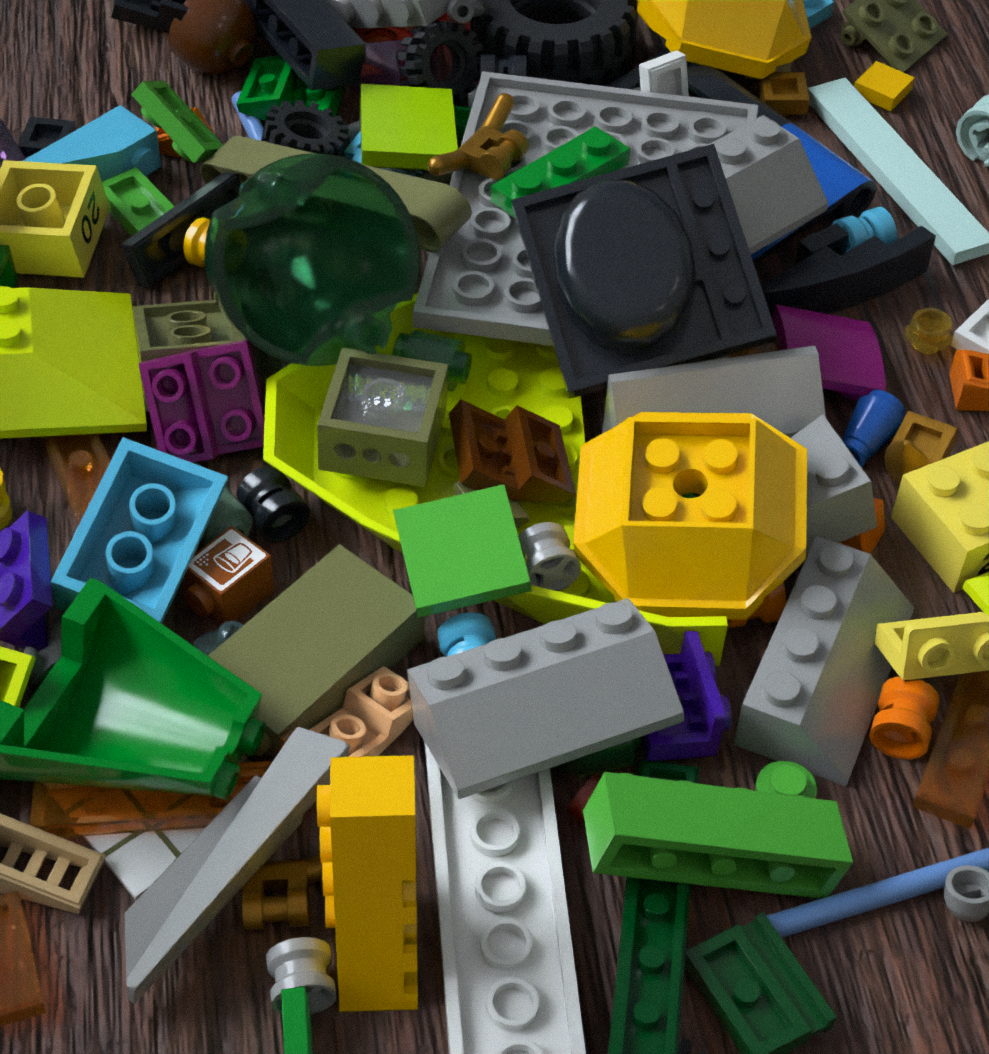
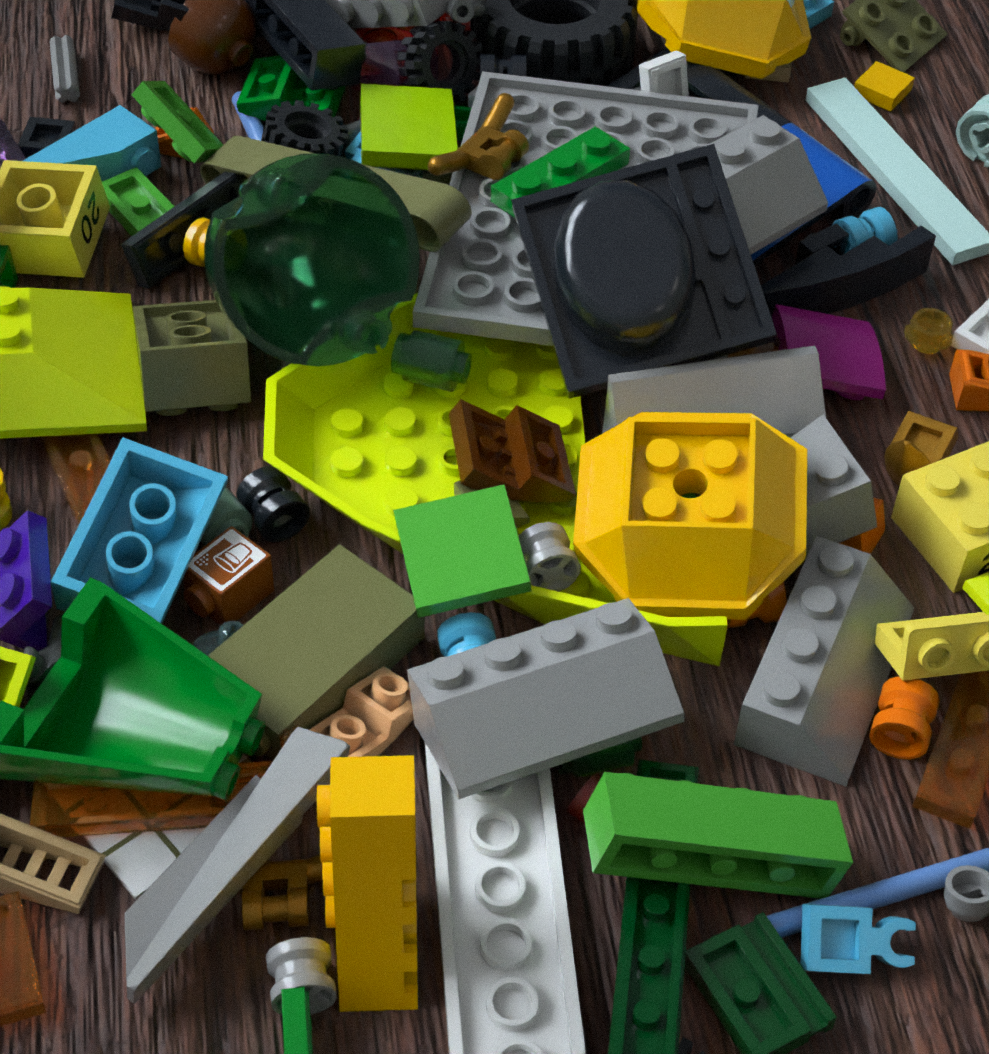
(64, 69): none -> light grey axle
(205, 401): magenta slope -> none
(382, 417): olive piece -> none
(704, 708): dark purple bracket -> none
(785, 92): pearl gold plate -> none
(786, 779): bright green plate -> none
(844, 939): none -> medium azure plate
(873, 424): blue cone -> none

